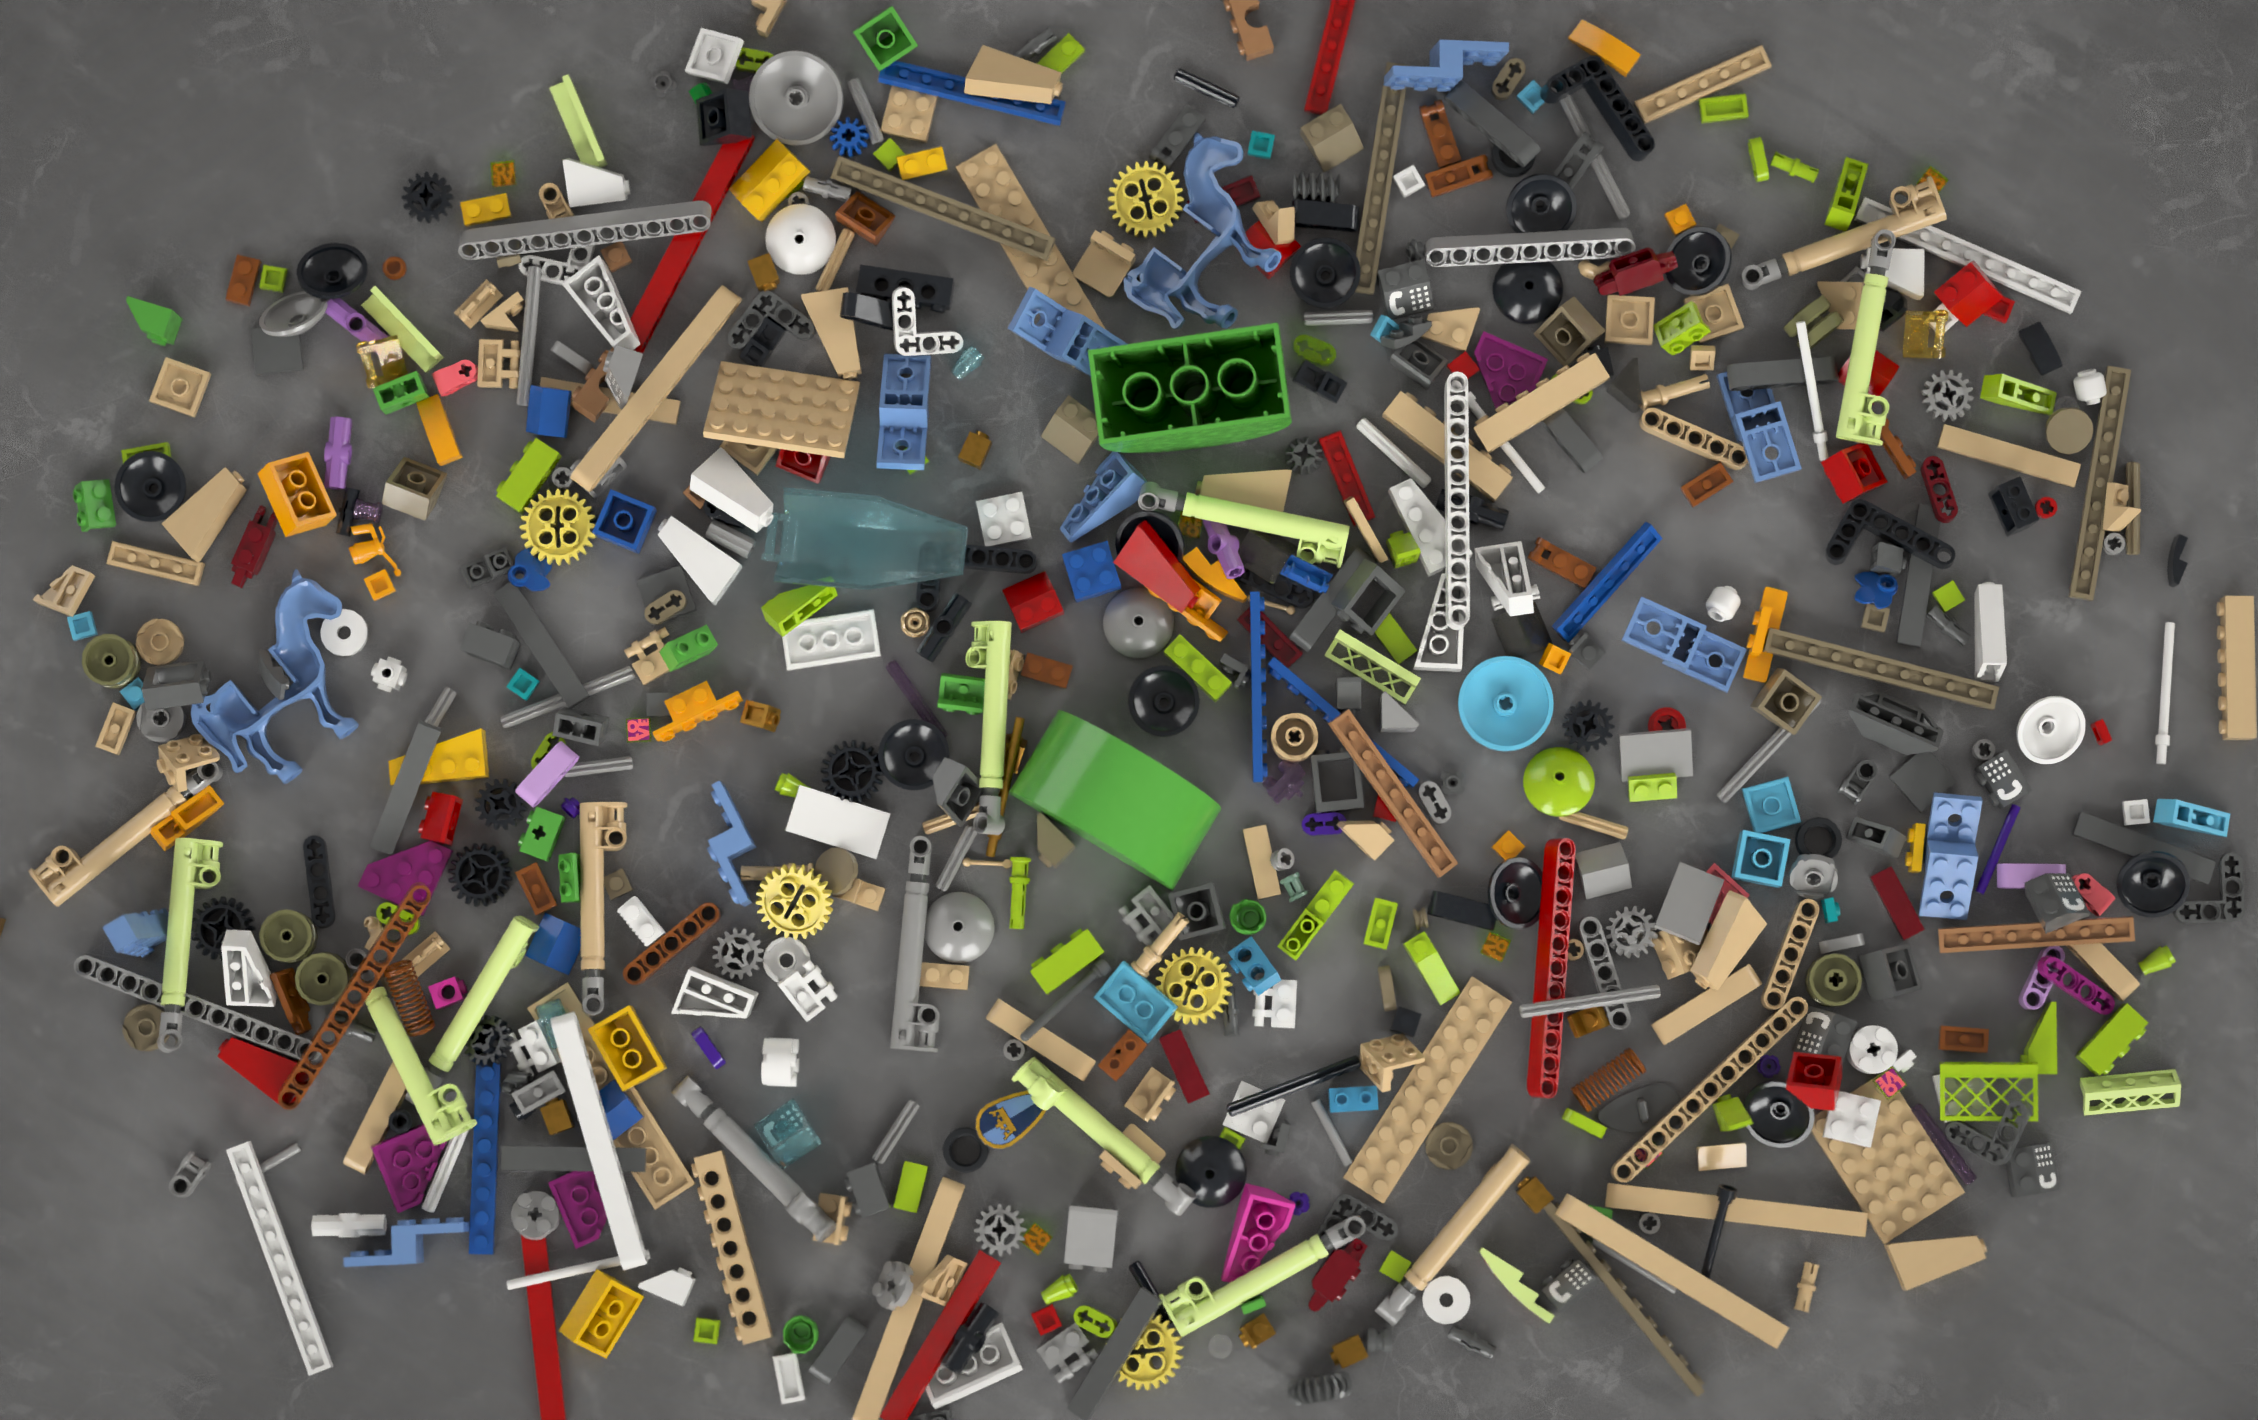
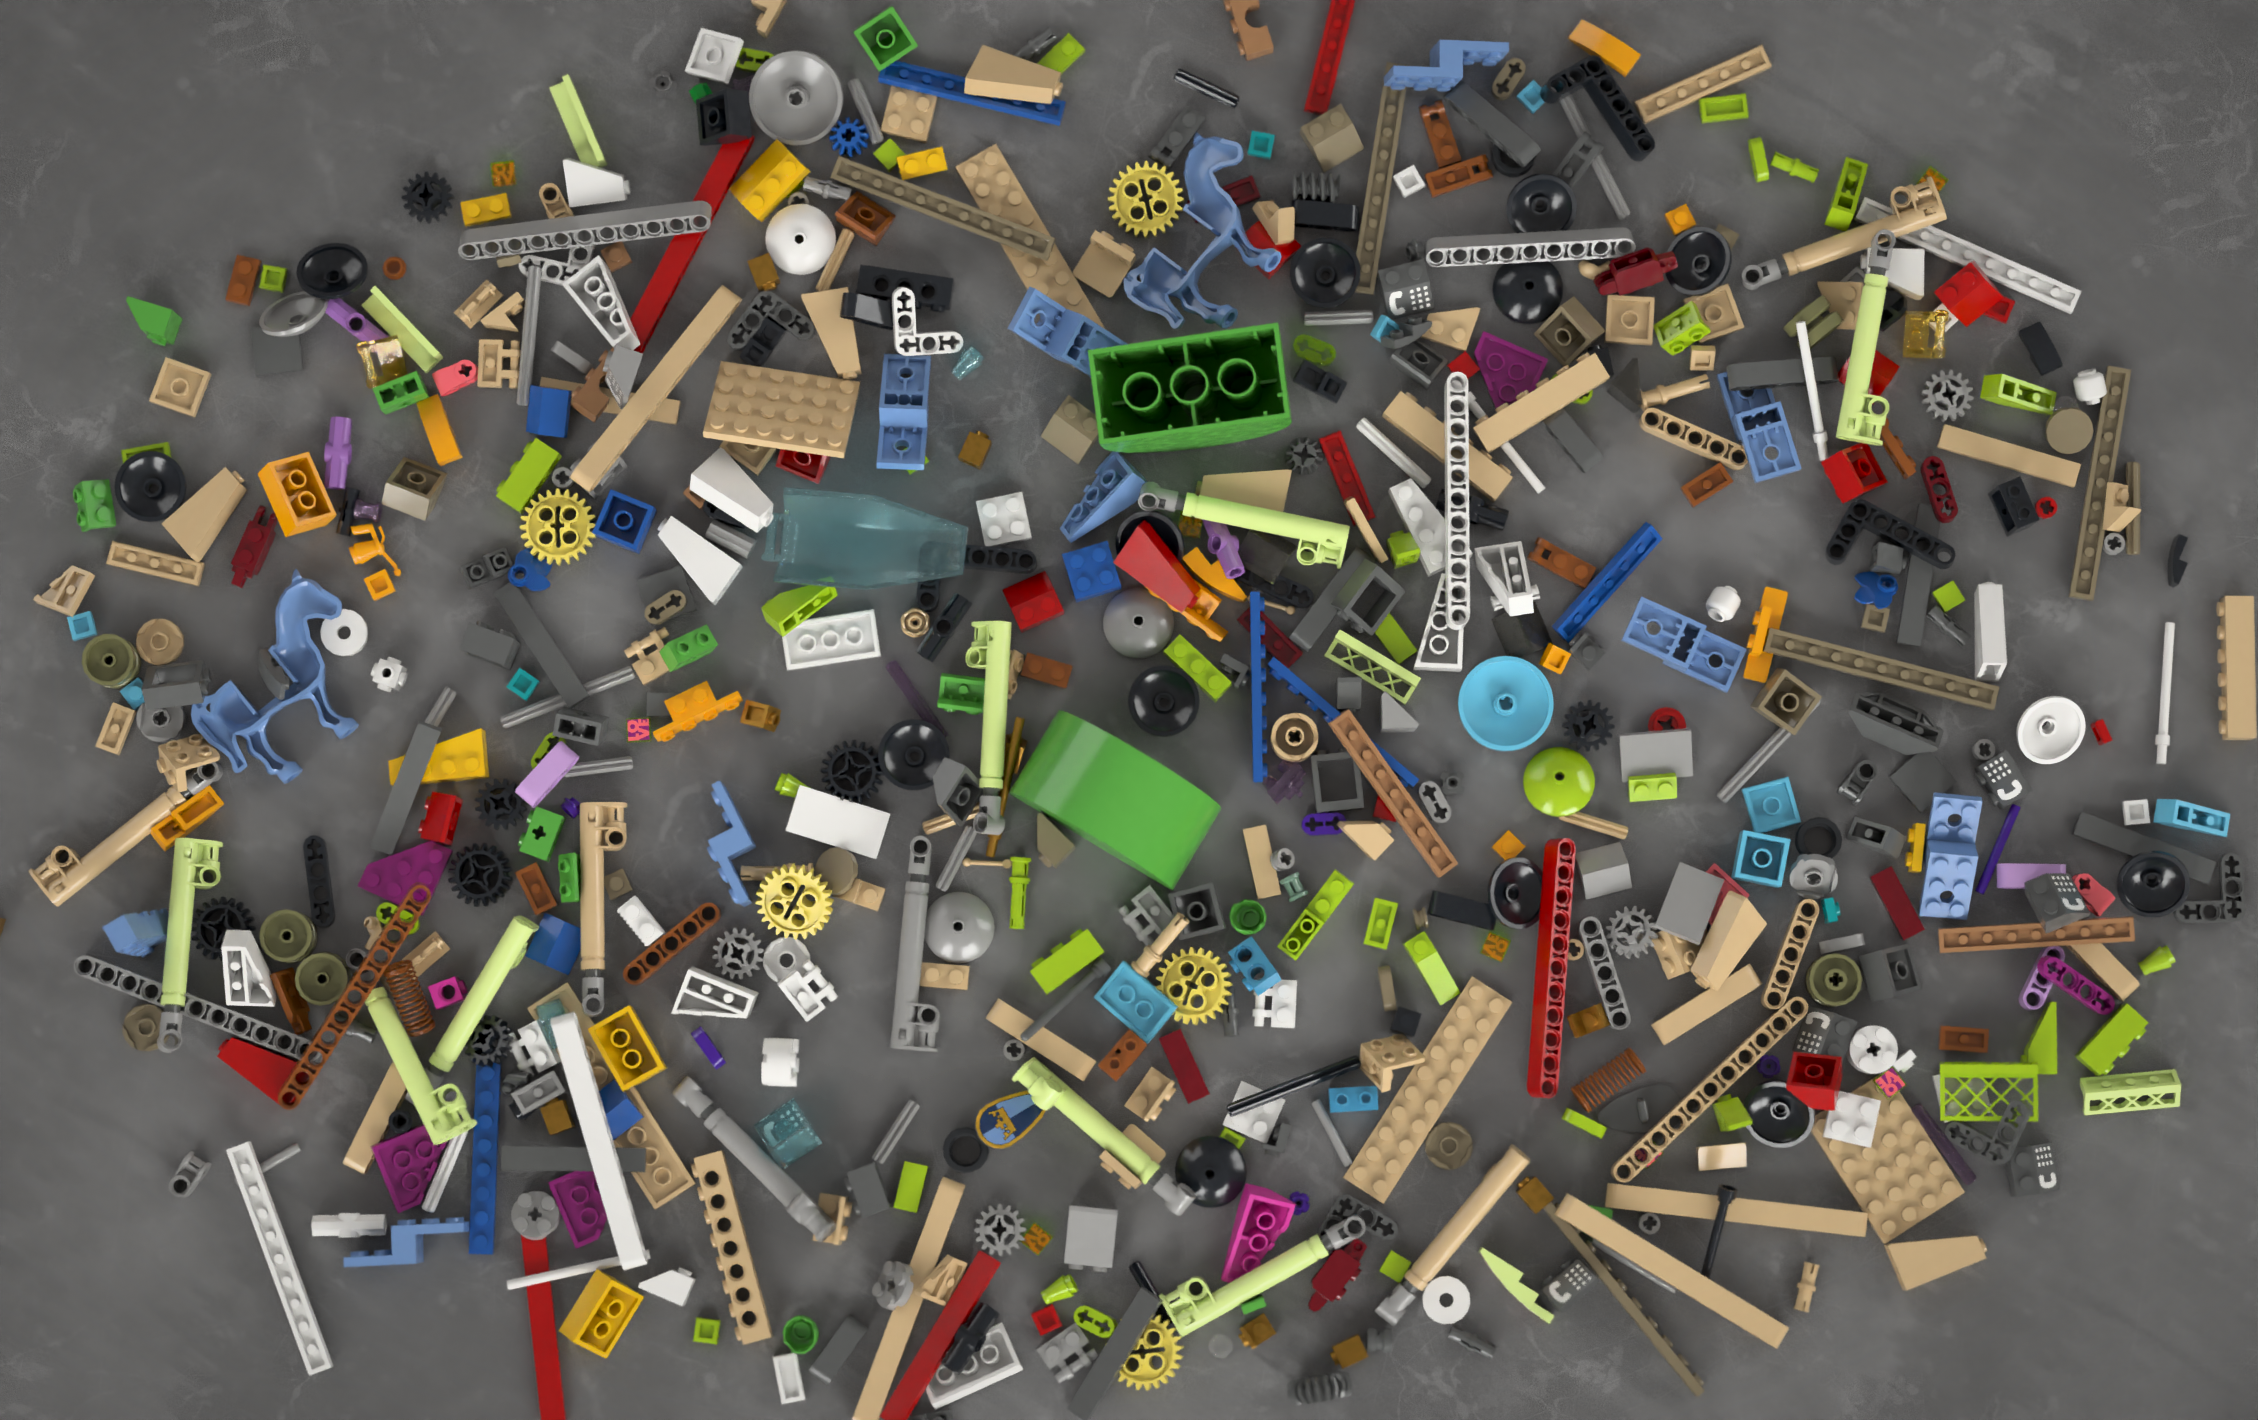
(1306, 574): blue hinge -> none
(1590, 1001): light grey axle -> none

